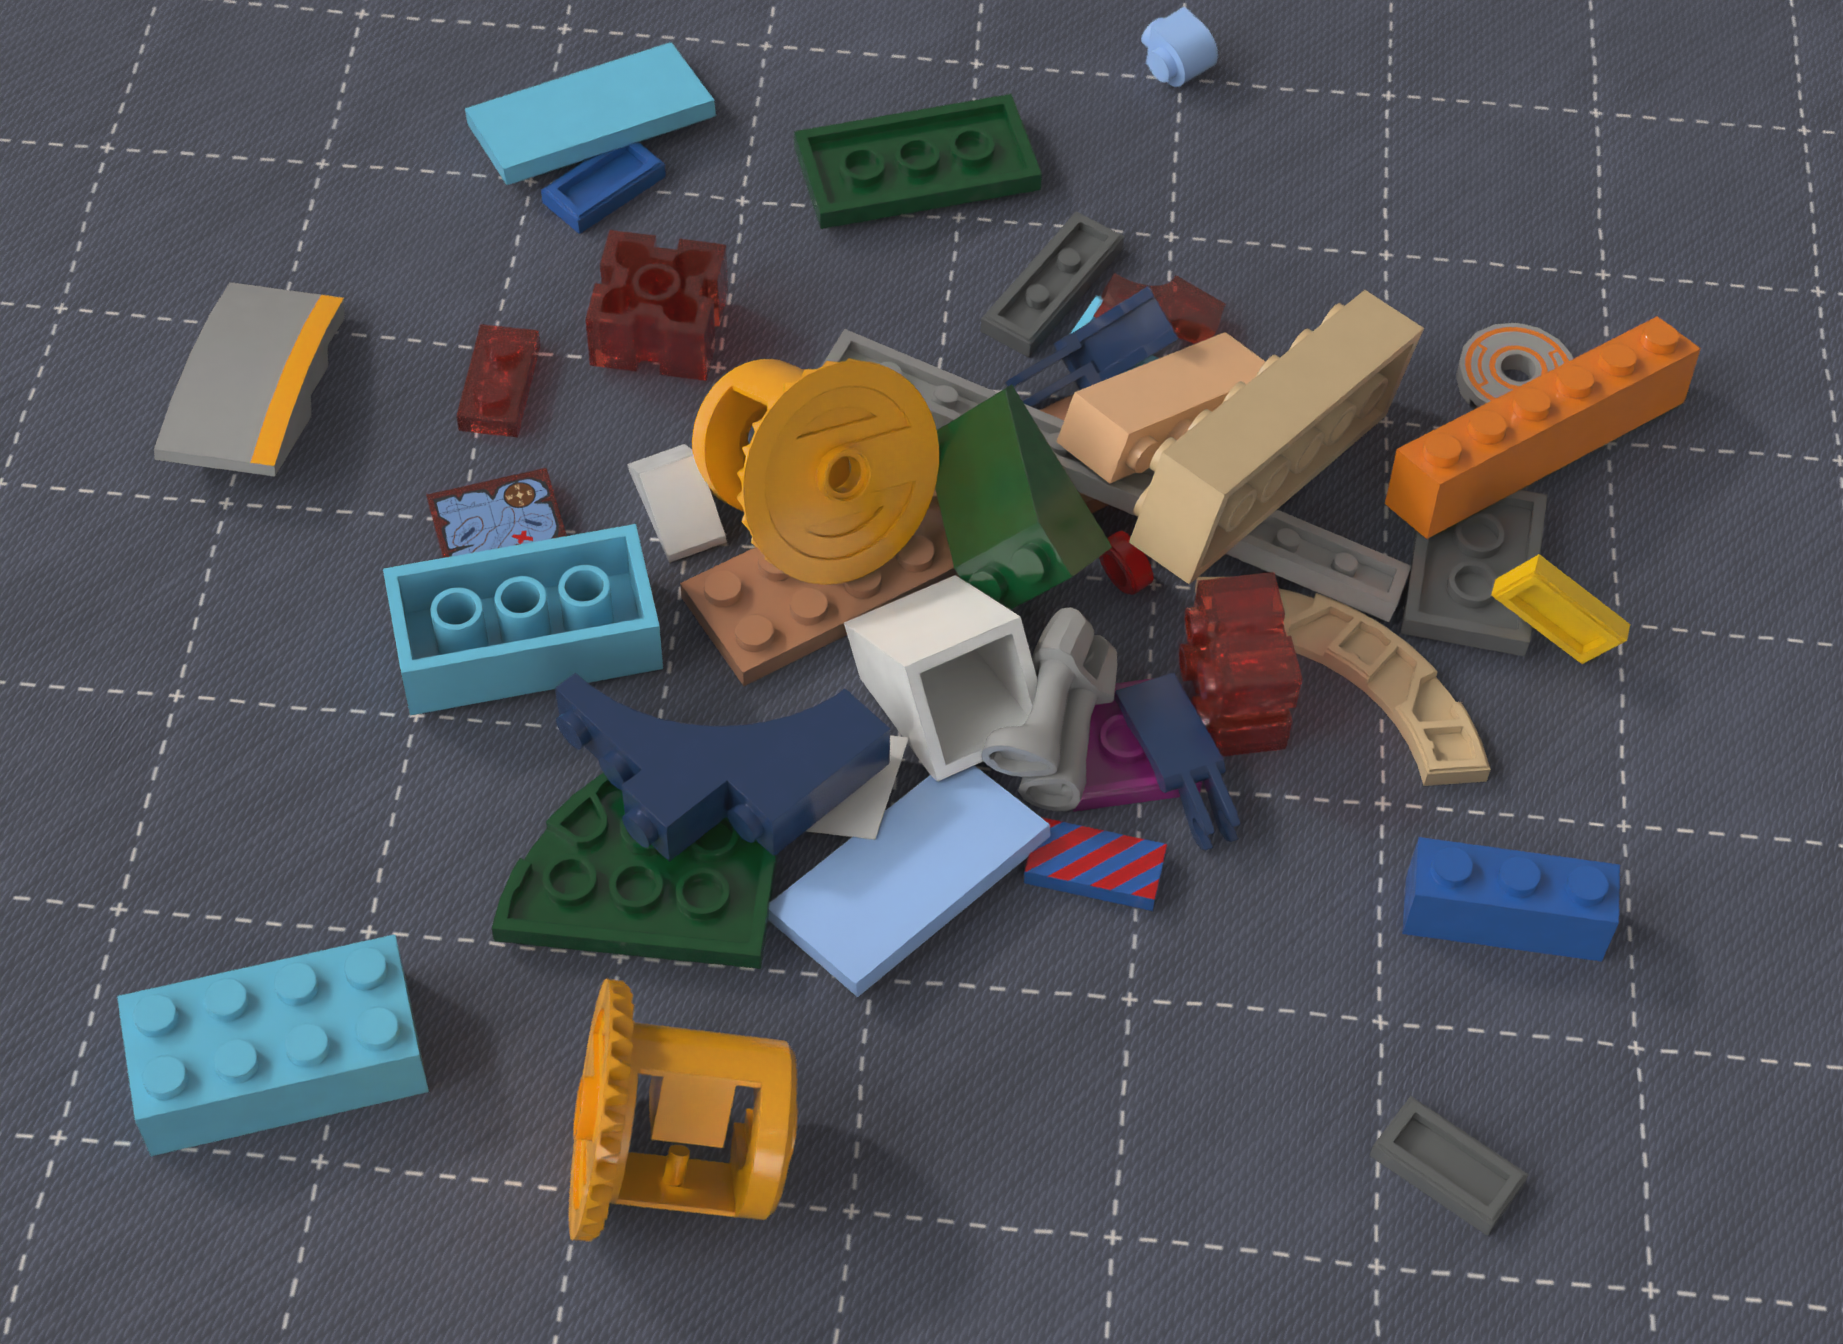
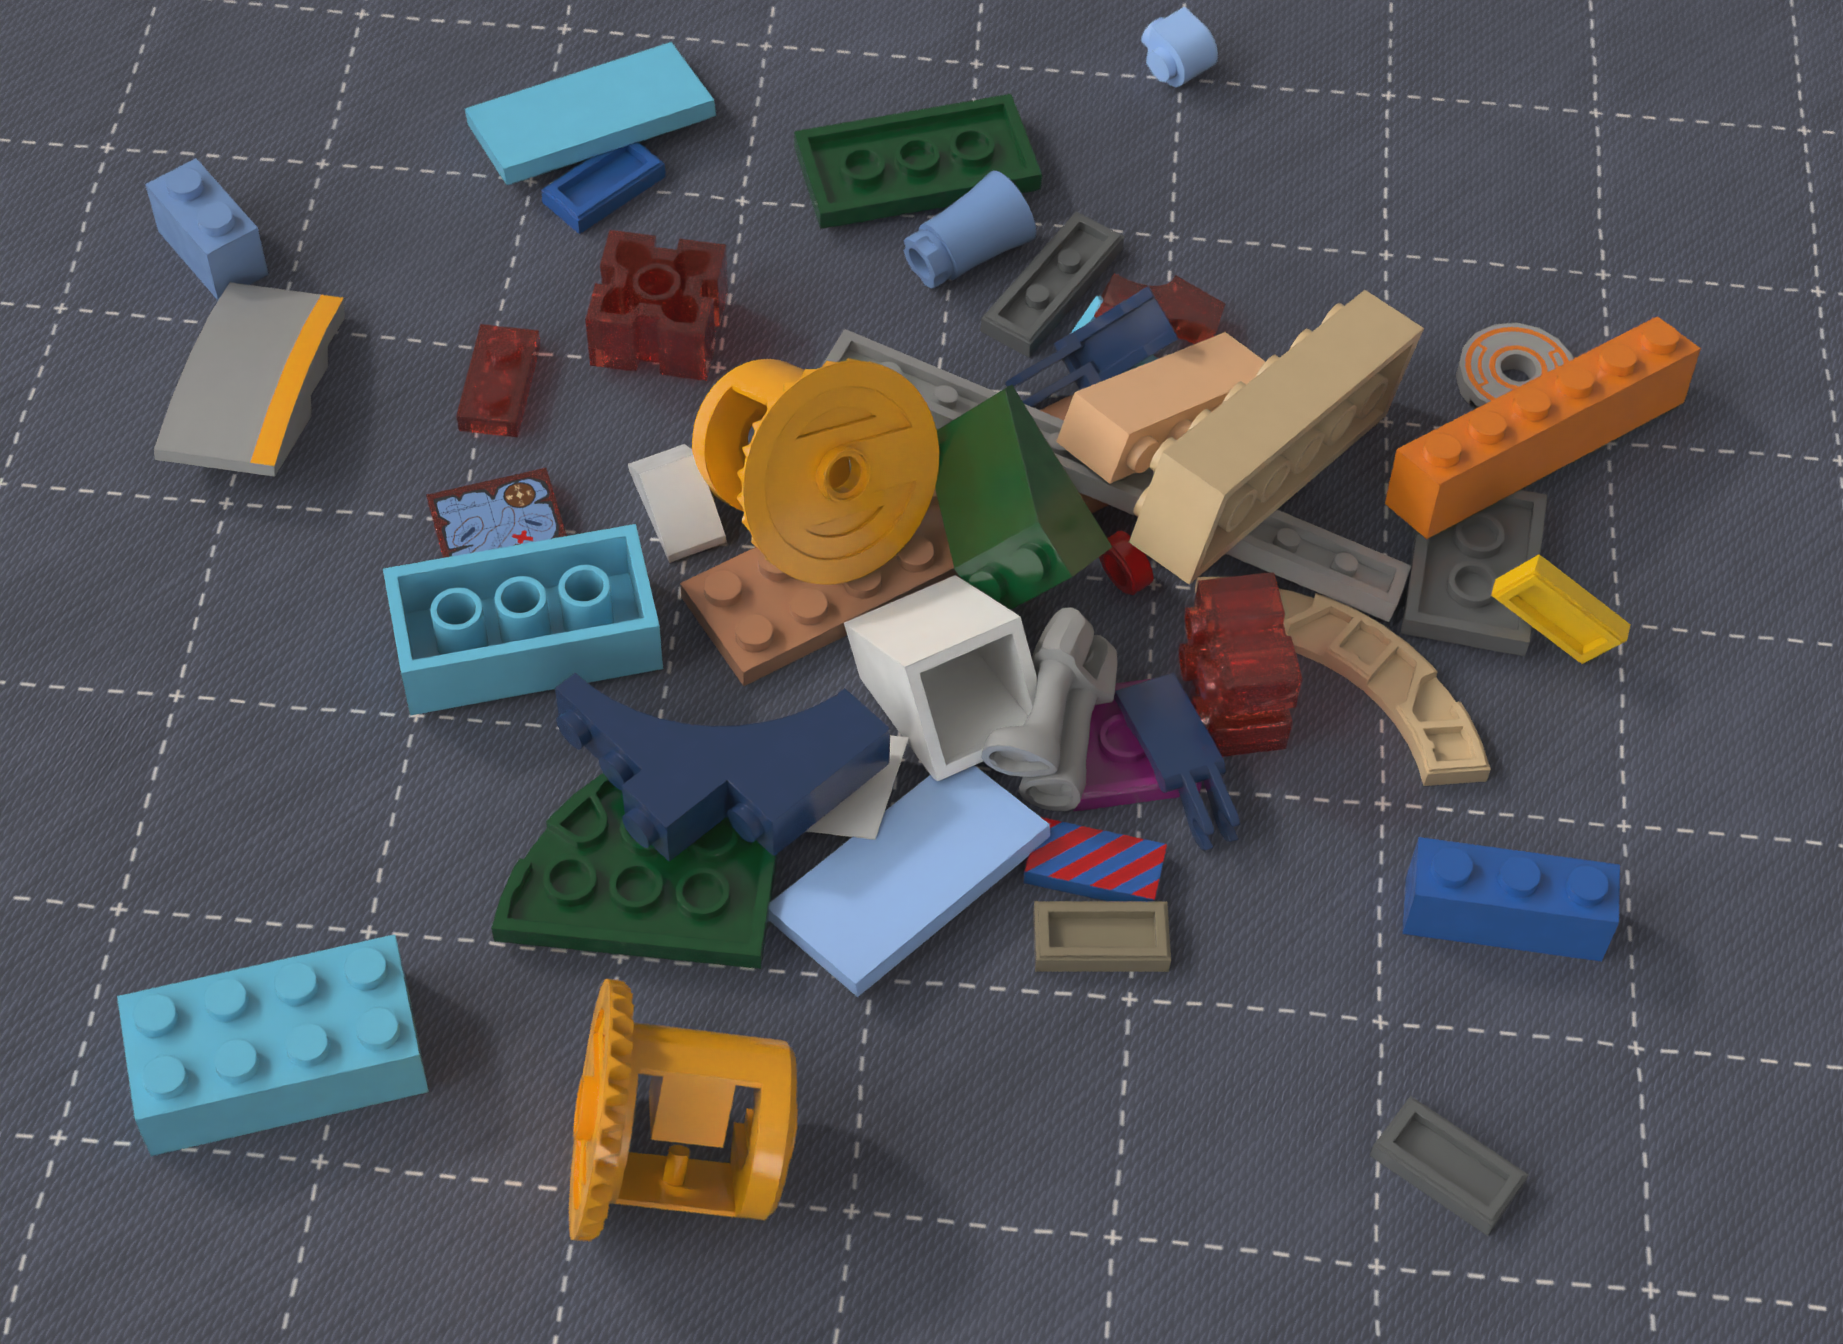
(206, 228): none -> medium blue brick
(971, 231): none -> medium blue plant
(1101, 936): none -> dark tan tile

